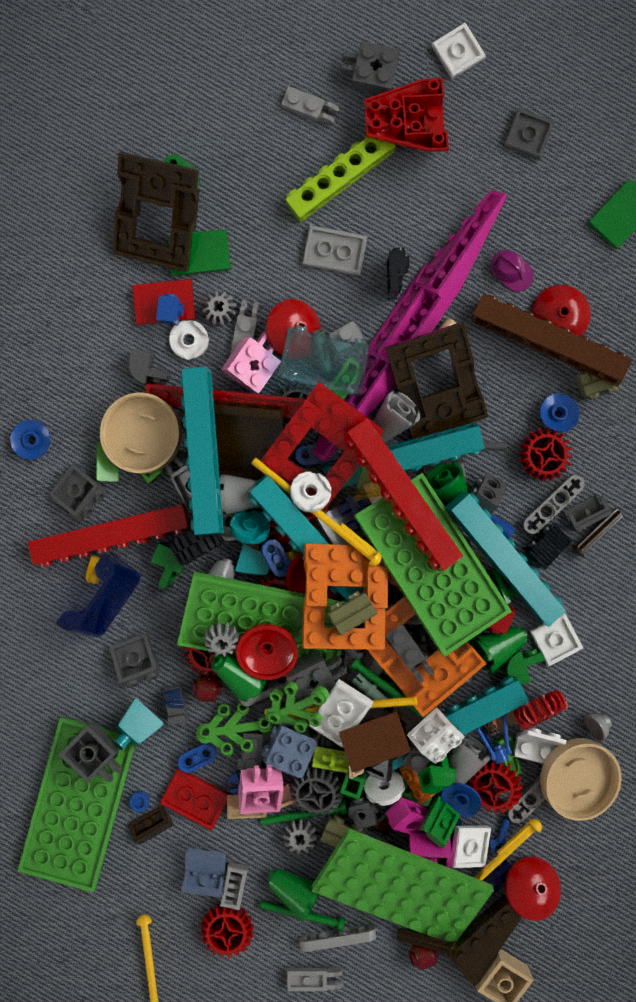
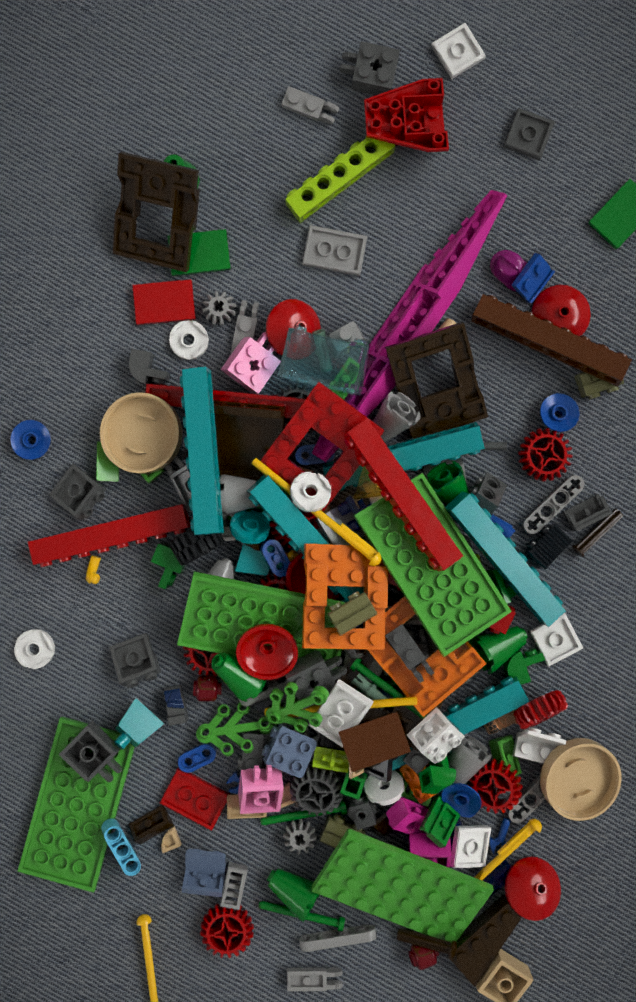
(45, 645): none -> white tile
(118, 585): clear blue windscreen -> none
(123, 855): none -> medium azure beam
(139, 801): blue tile -> none
(169, 309): blue brick -> none
(170, 840): none -> tan tile
(221, 639): light grey gear -> none
(397, 266): black plate -> none
(497, 752): blue plant -> none
(533, 278): none -> blue plate
(598, 725): light grey piece -> none

